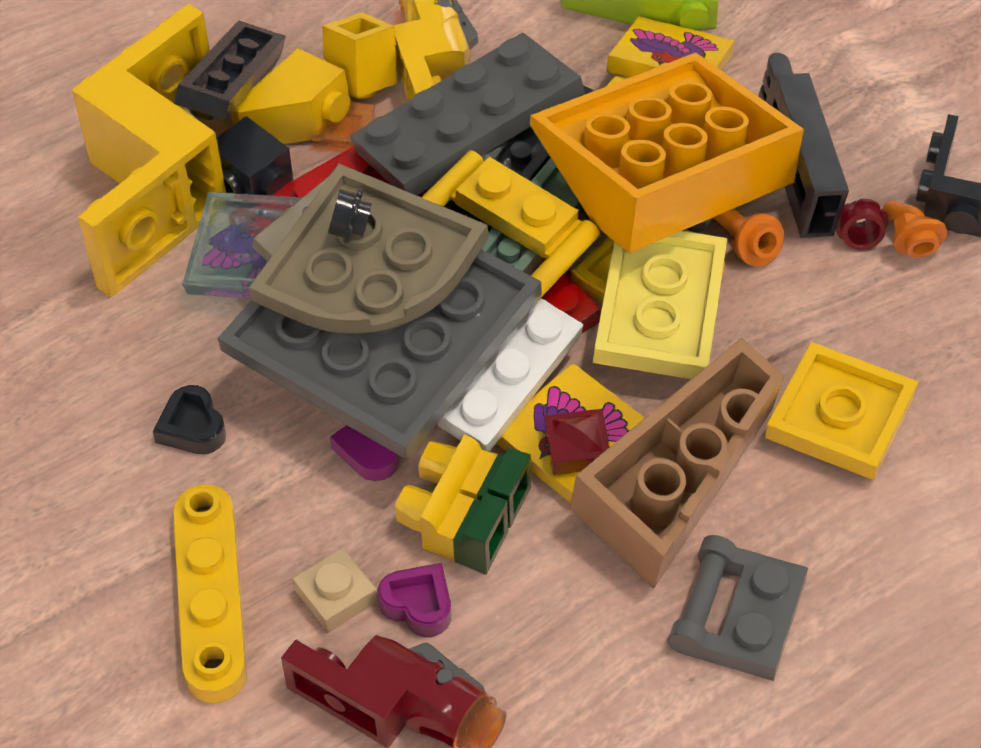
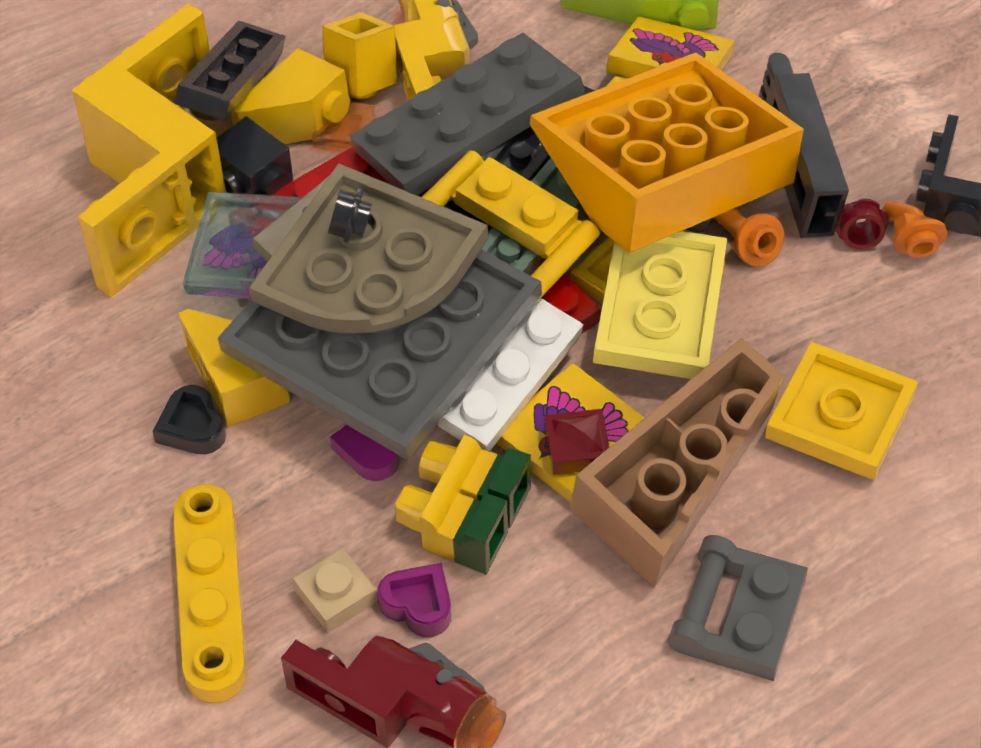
(233, 386): none -> yellow slope

